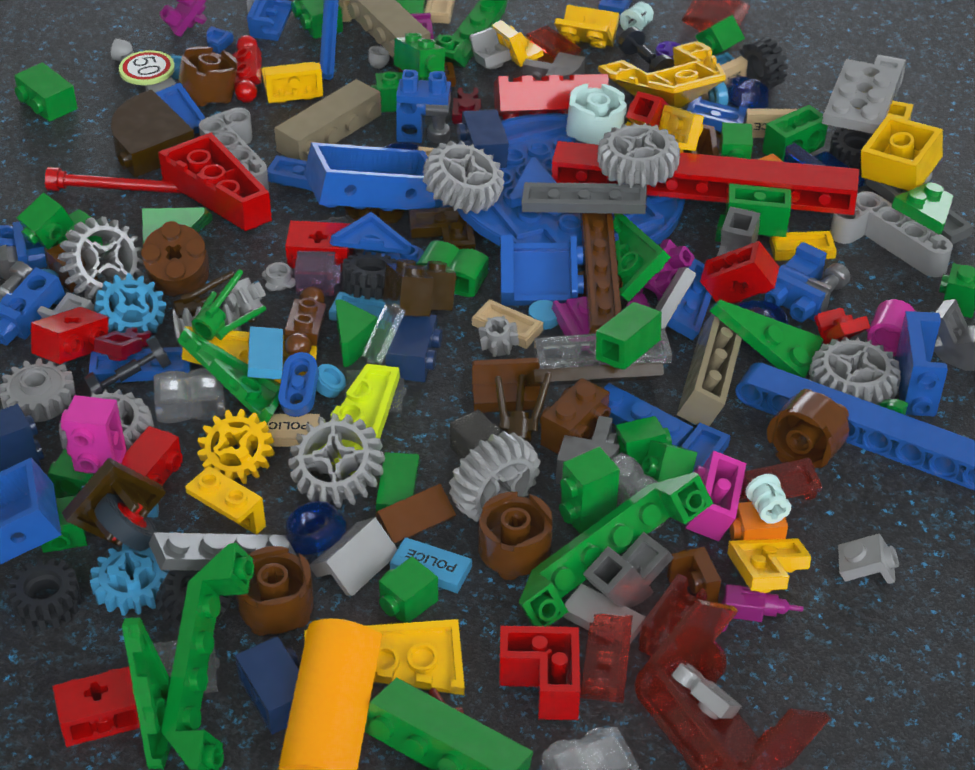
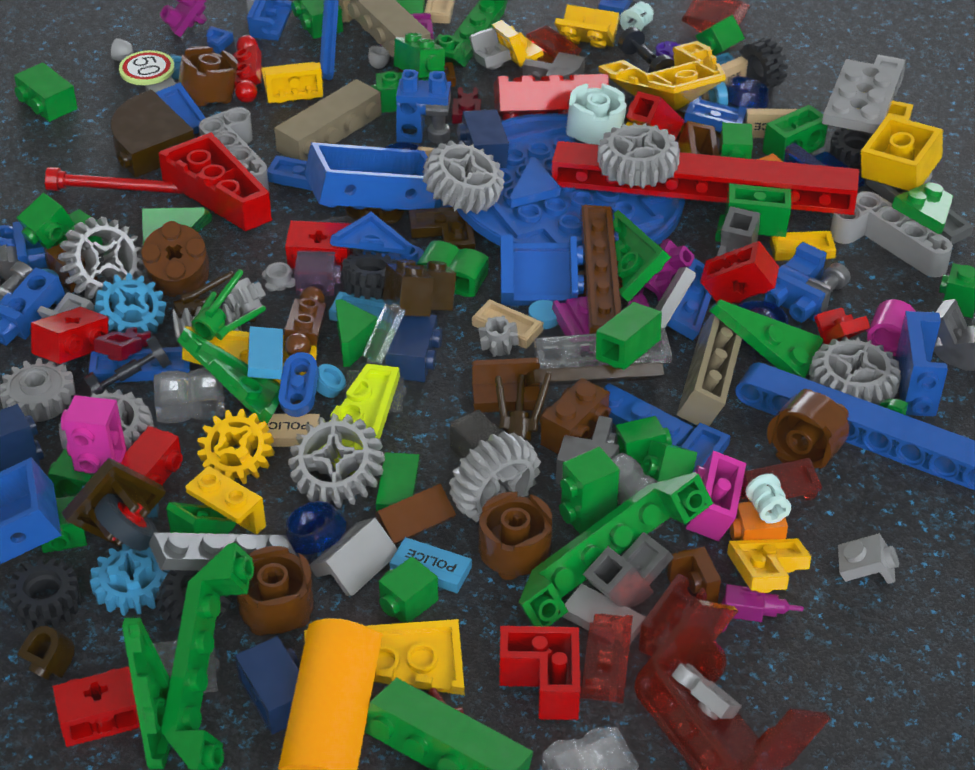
(47, 651): none -> dark brown plate
(197, 519): none -> green slope
(584, 198): dark grey plate -> none
(683, 125): yellow bracket -> none

